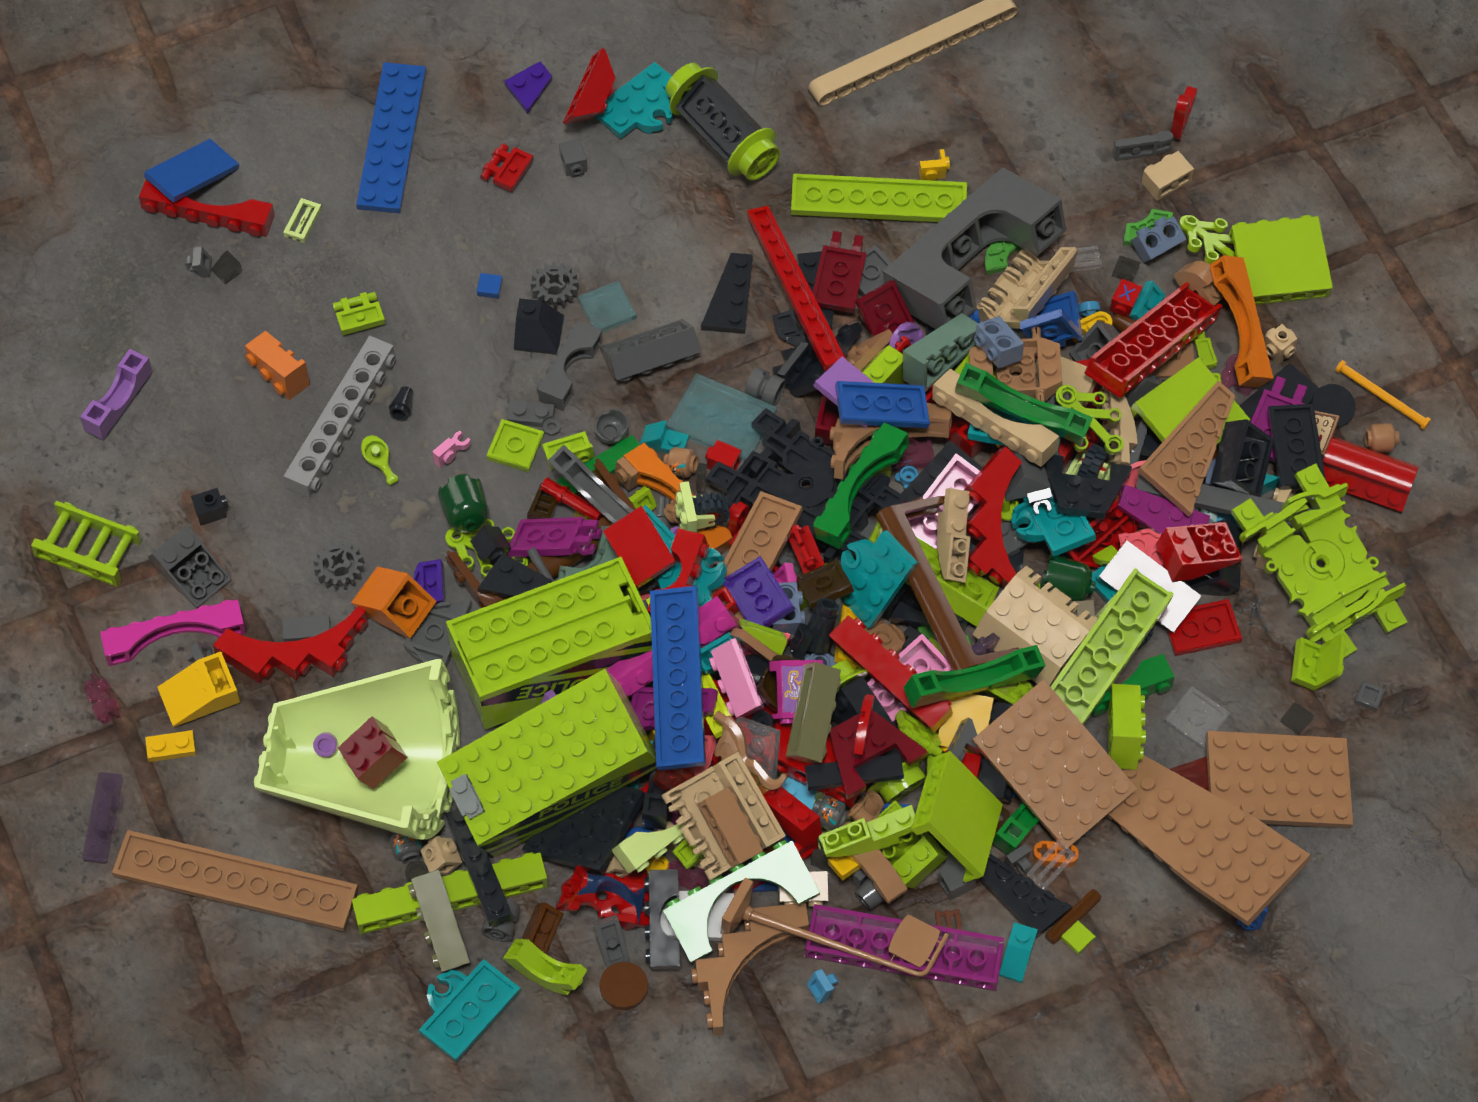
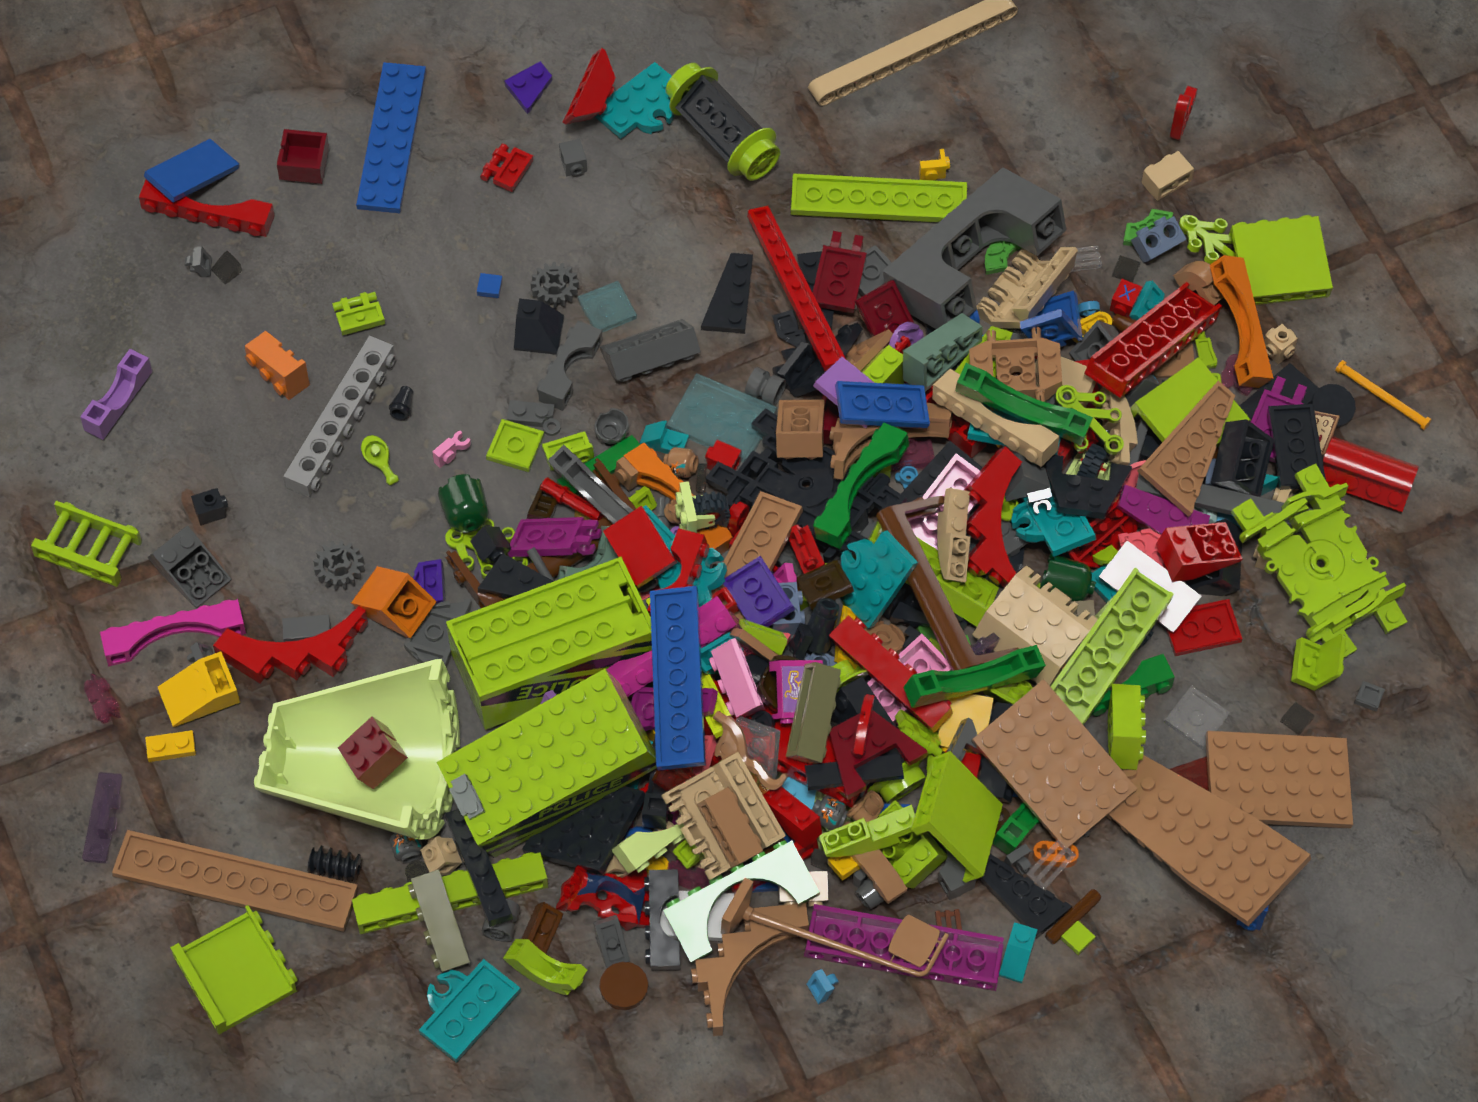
(235, 971): none -> lime panel
(296, 235): yellowish green tile -> none
(305, 156): none -> dark red piece
(325, 744): medium lavender tile -> none
(333, 864): none -> black piece
(800, 429): none -> medium nougat slope
(999, 342): sand blue brick -> none
(1142, 146): dark grey hinge -> none
(1381, 437): medium nougat head -> none

